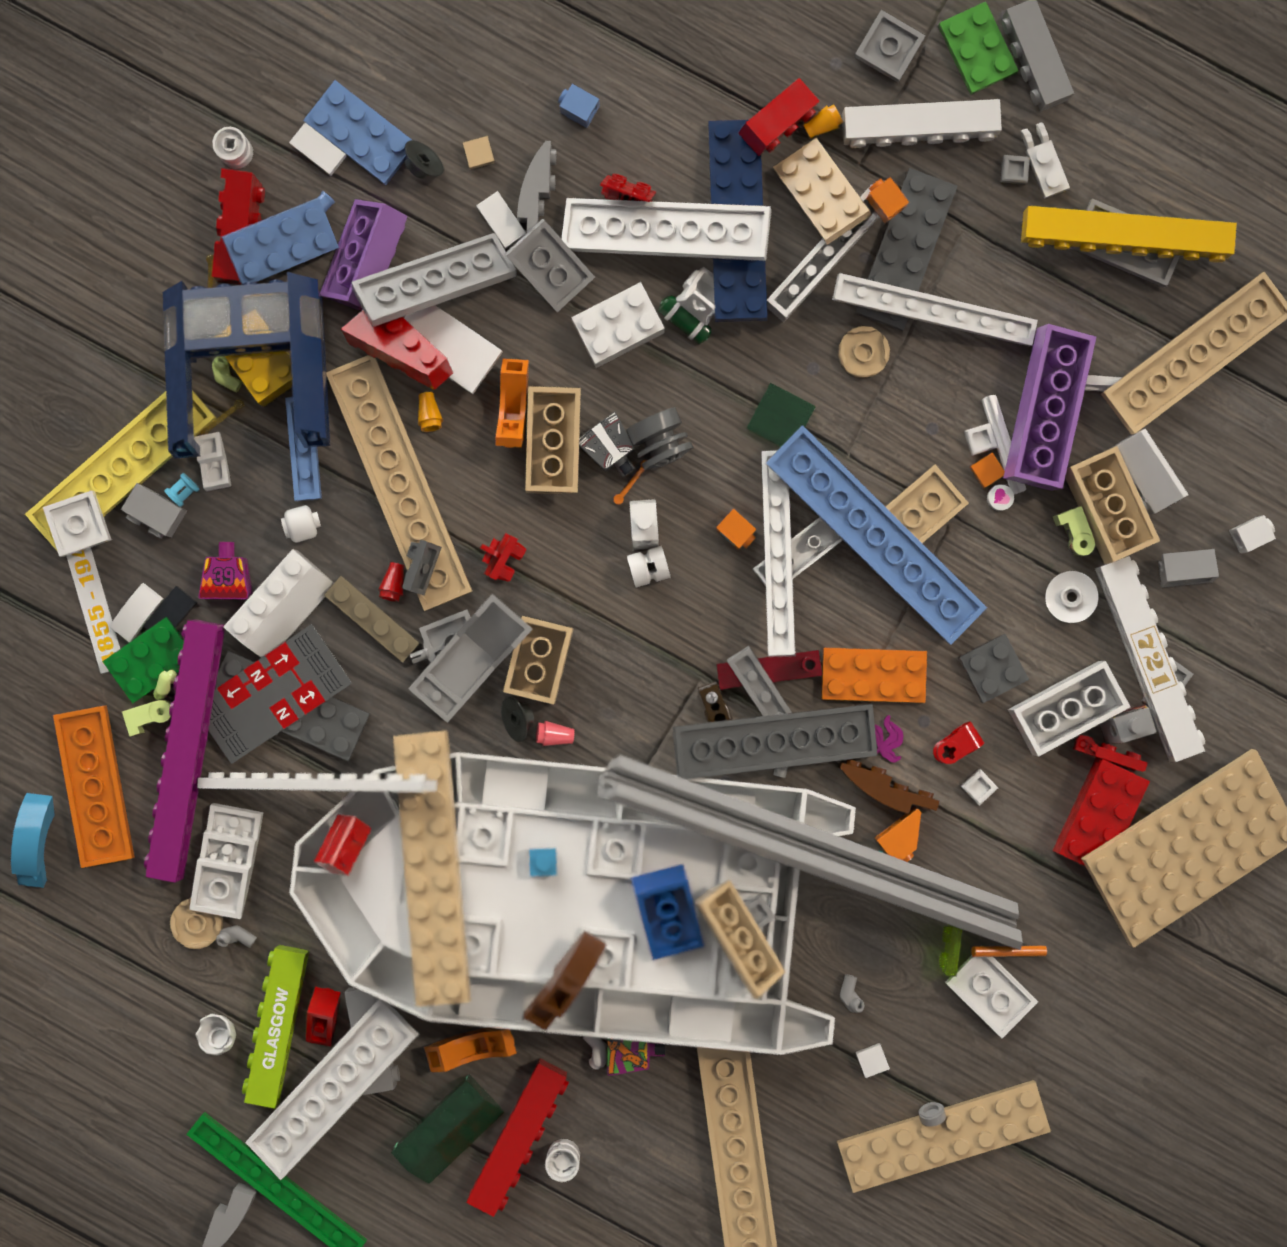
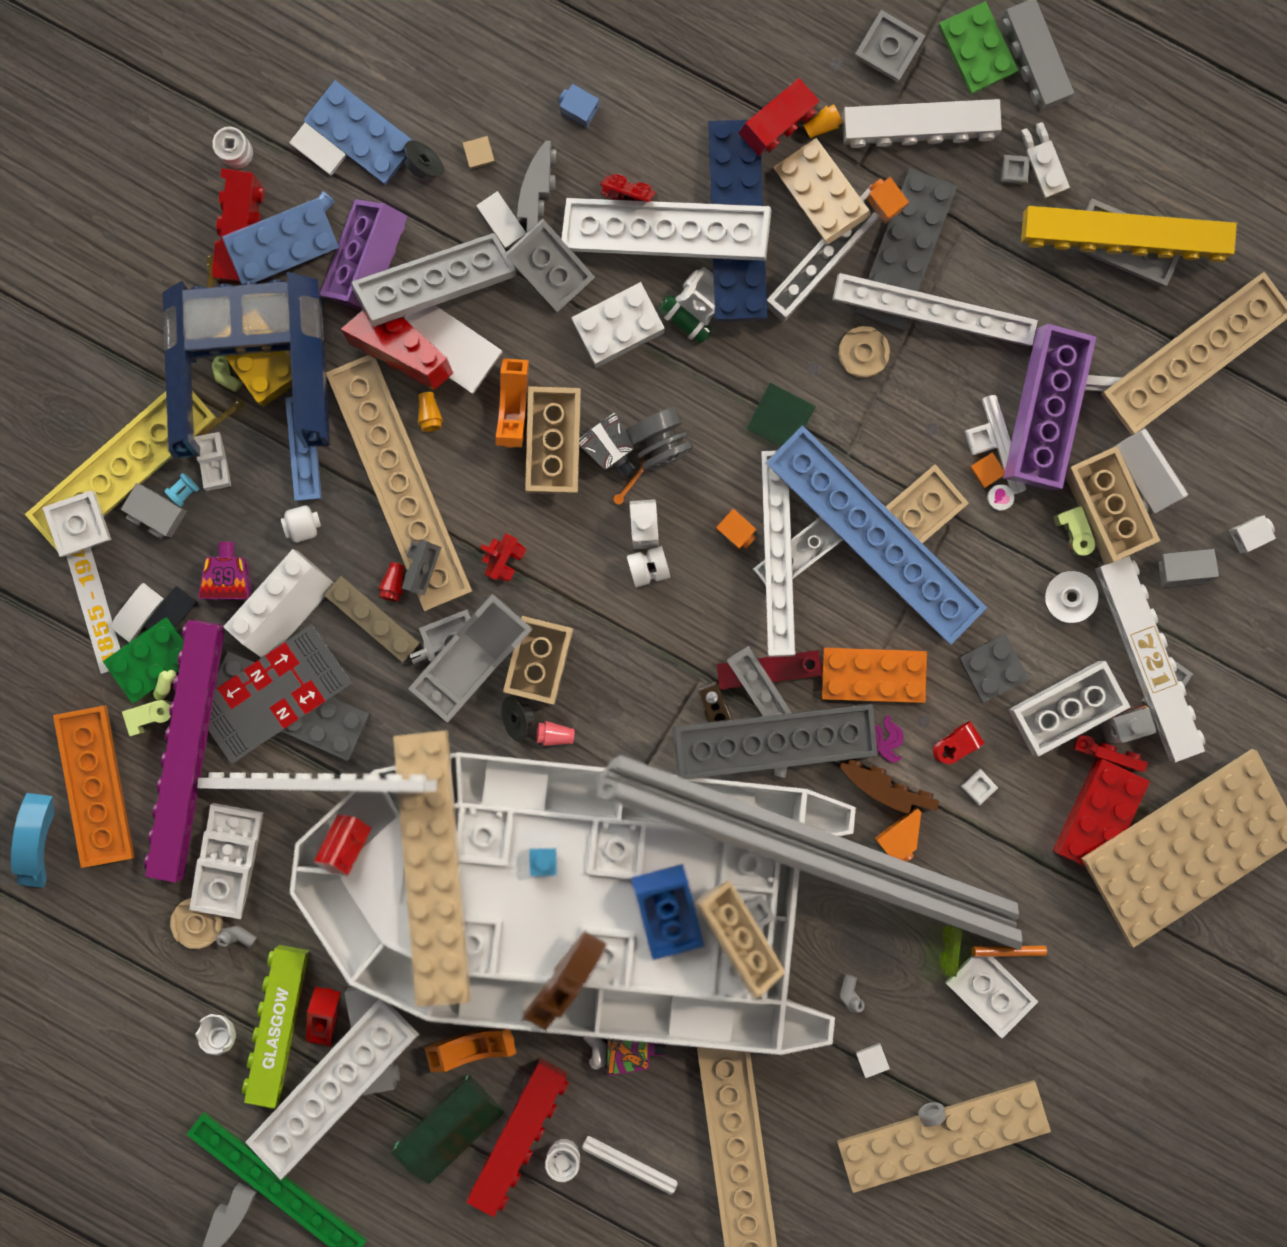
(629, 1165): none -> white axle

